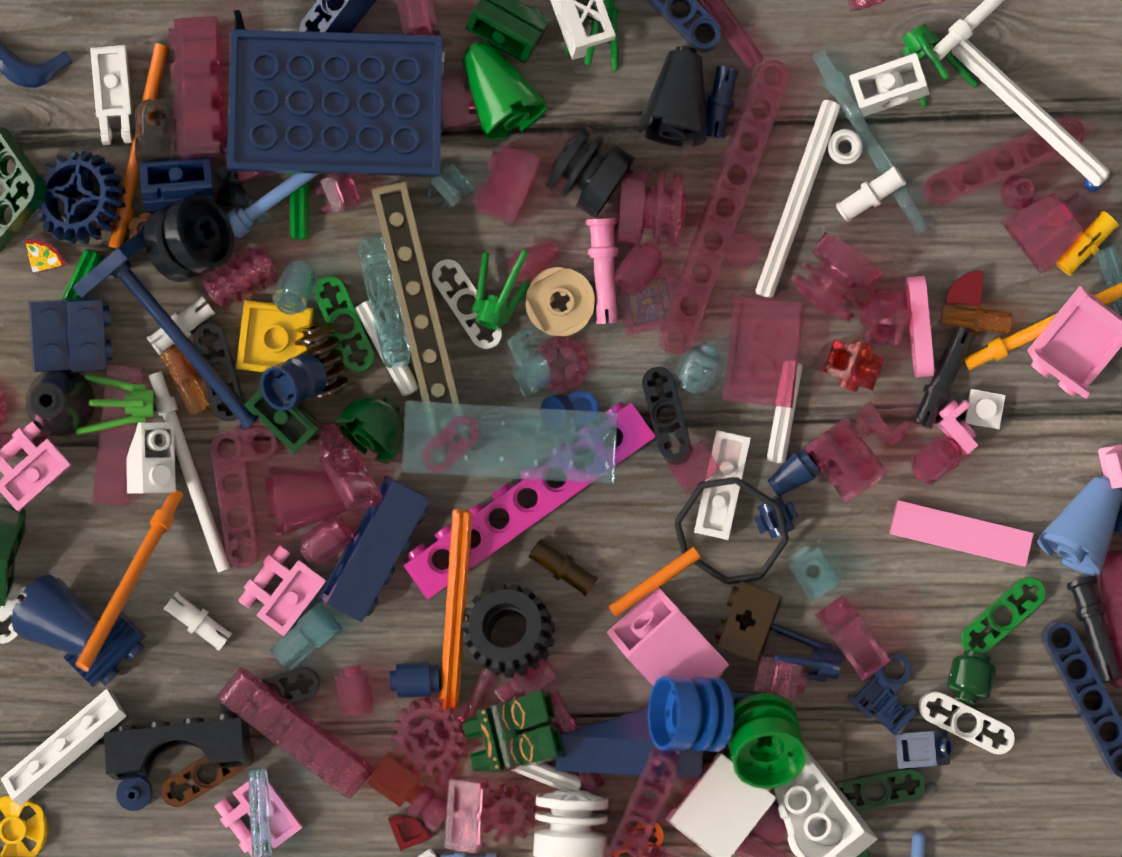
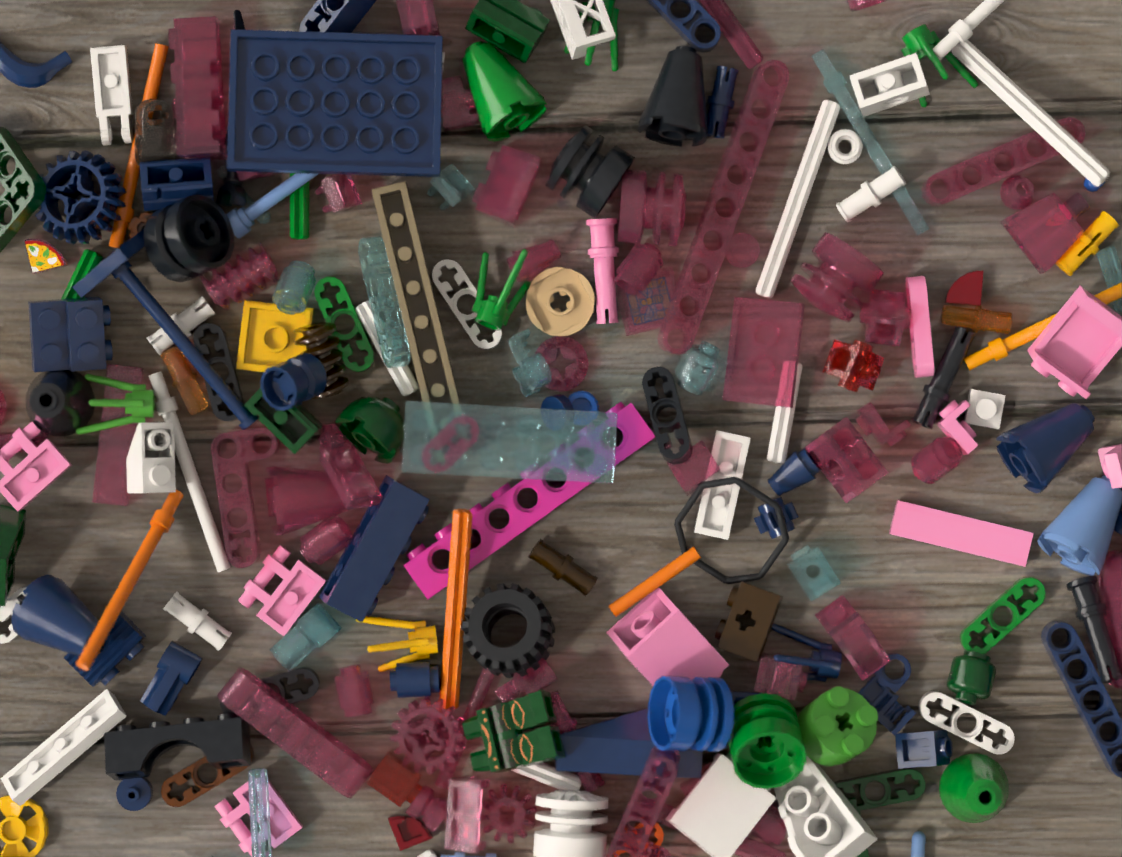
(174, 671): none -> dark blue piece
(421, 641): none -> yellow plant
(837, 726): none -> bright green brick
(965, 780): none -> green cone
(1045, 444): none -> dark blue cone

